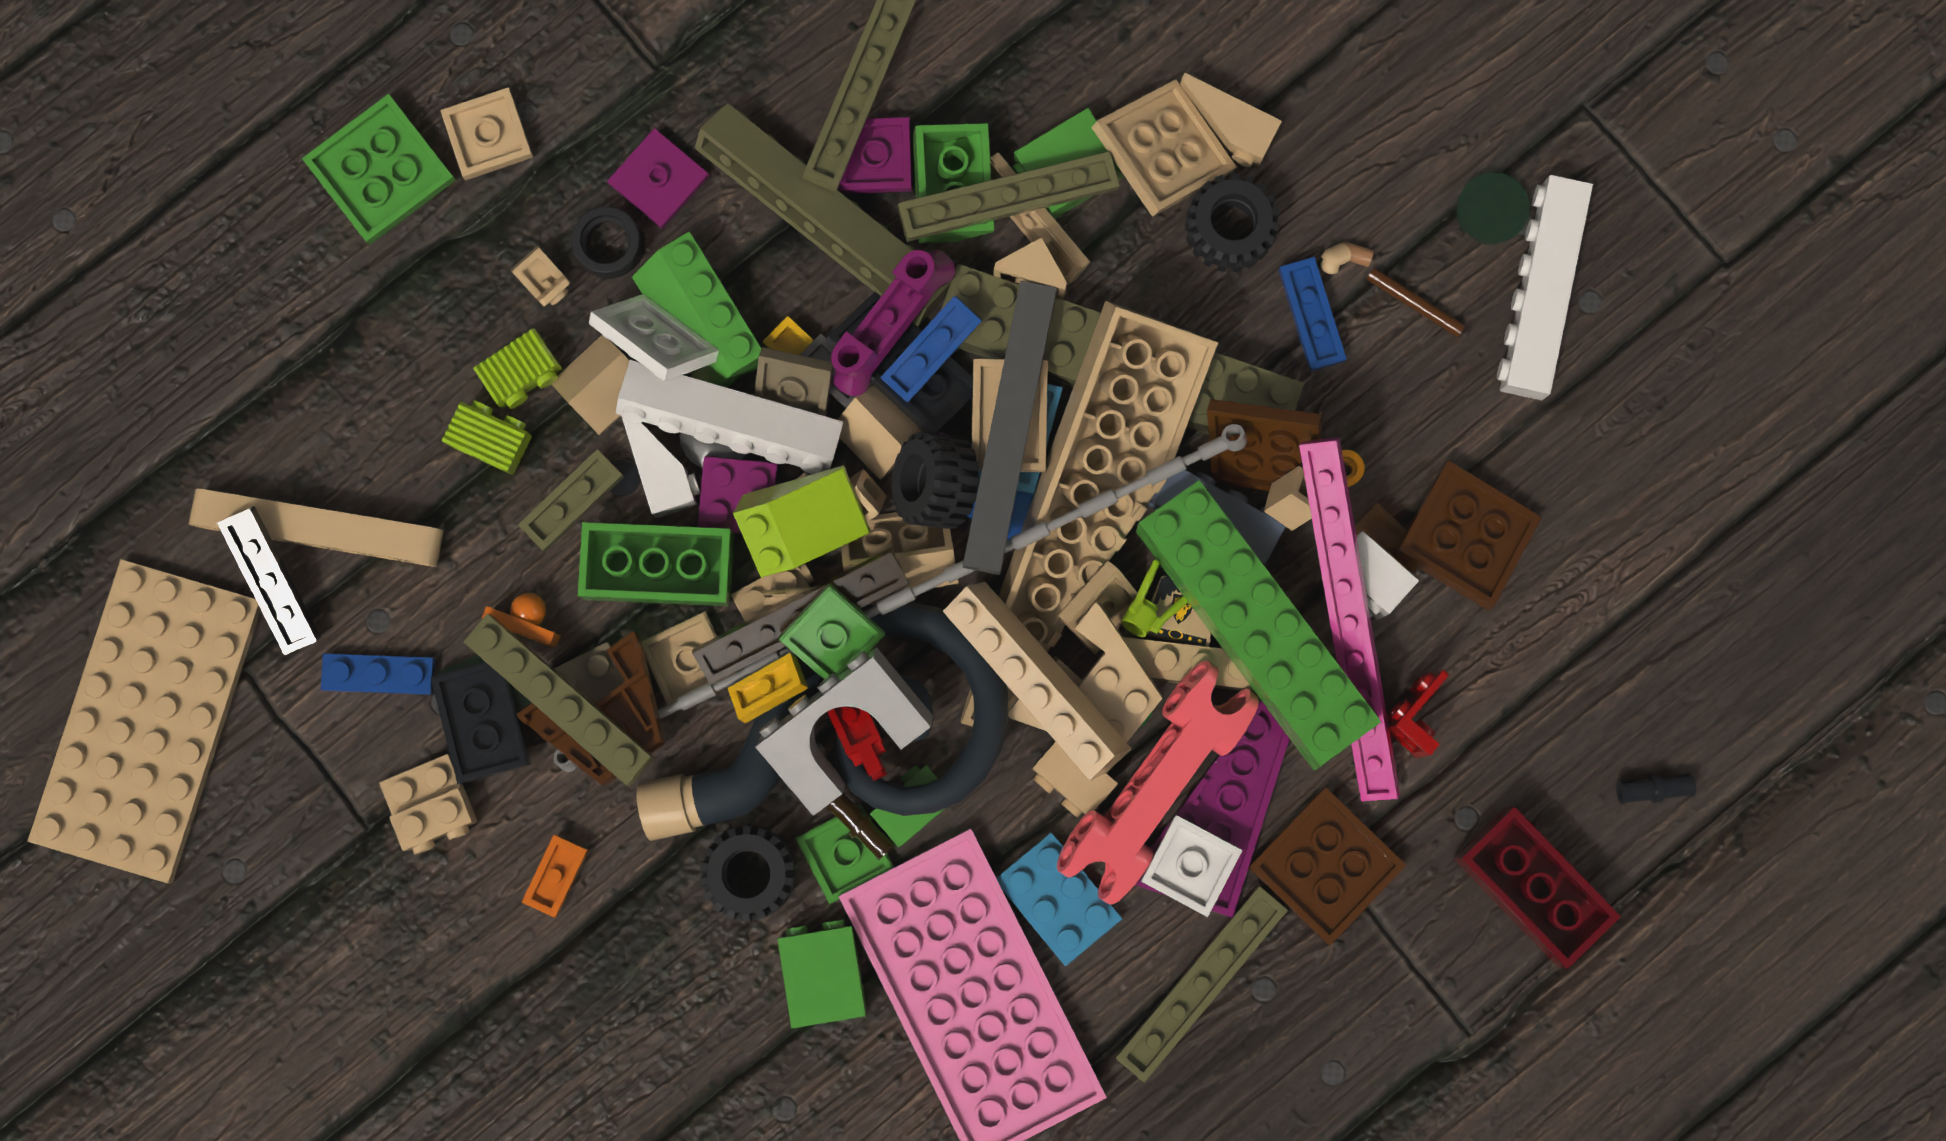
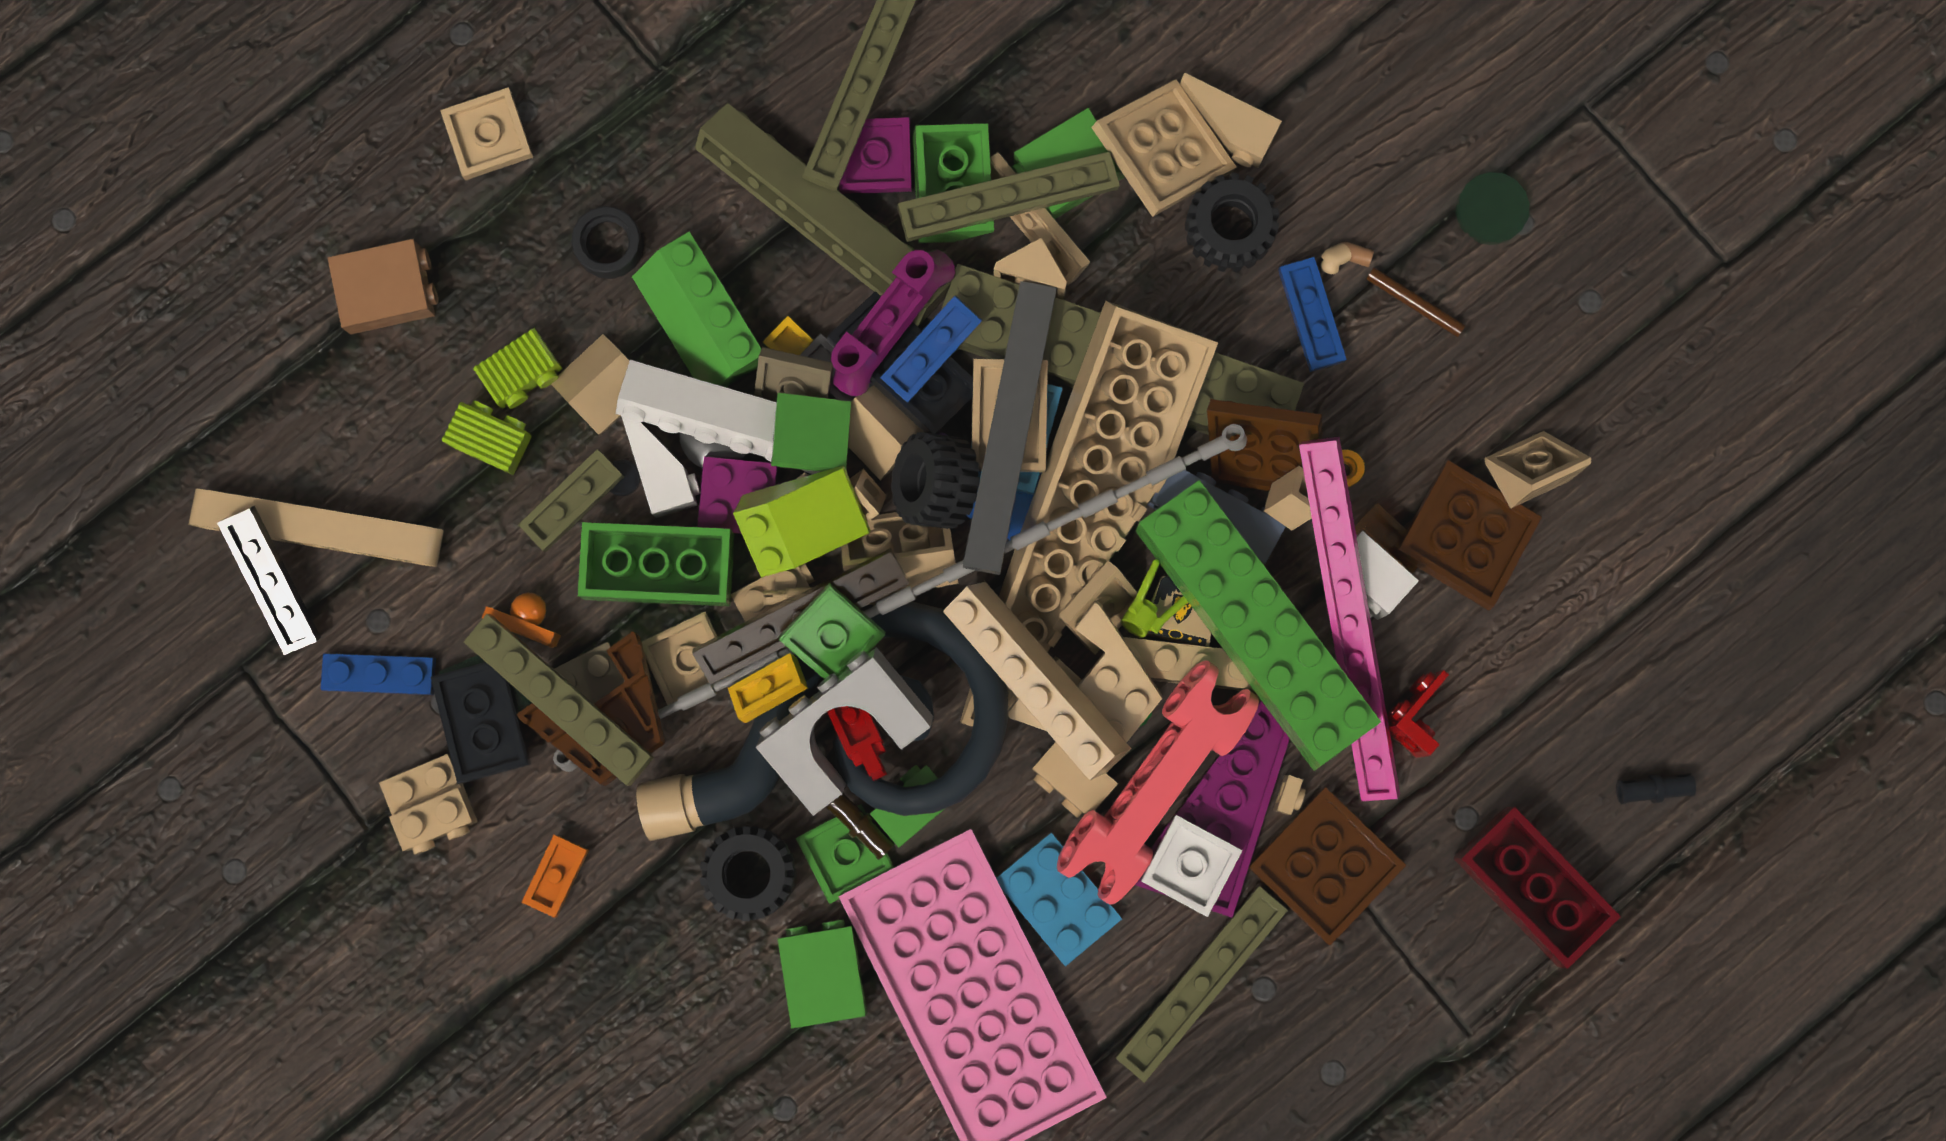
(145, 722): tan plate -> none
(378, 169): bright green plate -> none
(382, 286): none -> medium nougat brick
(541, 277): tan bracket -> none
(653, 337): white plate -> none
(658, 179): magenta plate -> none
(810, 432): none -> bright green tile
(1289, 795): none -> tan plate
(1534, 467): none -> tan slope
(1545, 287): white brick -> none

